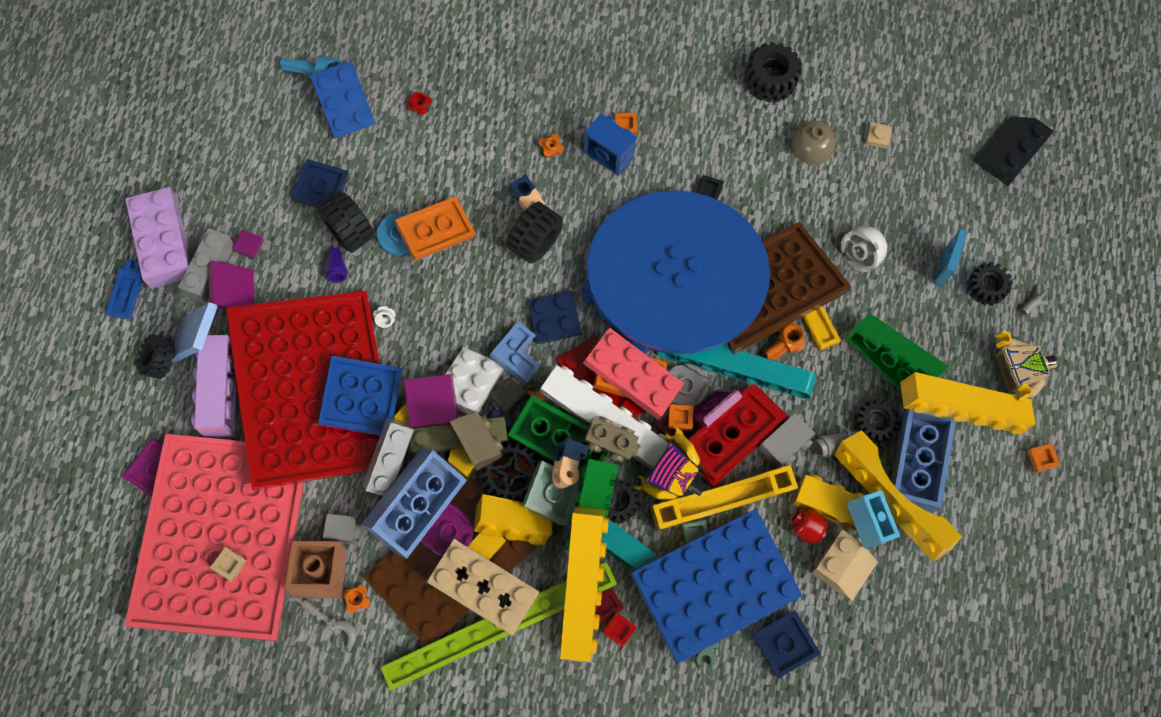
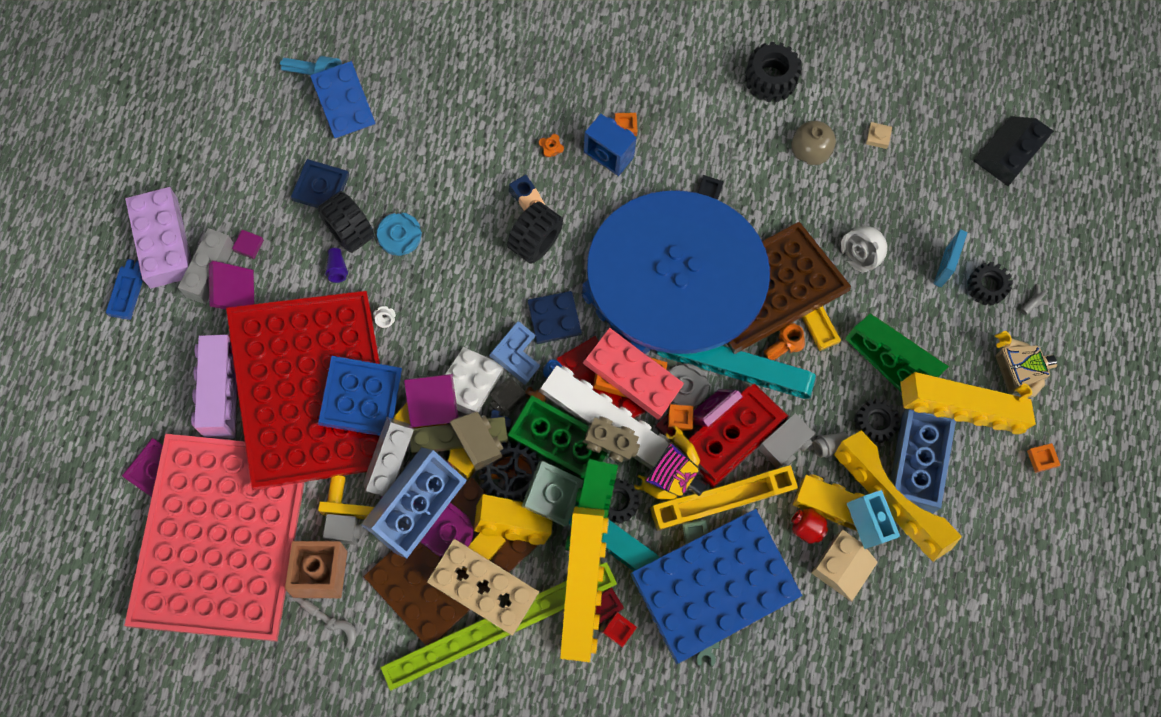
(156, 356): black tyre -> none
(193, 331): light blue tile -> none
(228, 564): tan plate -> none
(334, 502): none -> yellow piece
(350, 594): orange plate -> none
(419, 97): red plate -> none
(435, 228): orange plate -> none
(549, 367): none -> blue hinge
(566, 463): leg -> none
(786, 644): dark blue plate -> none

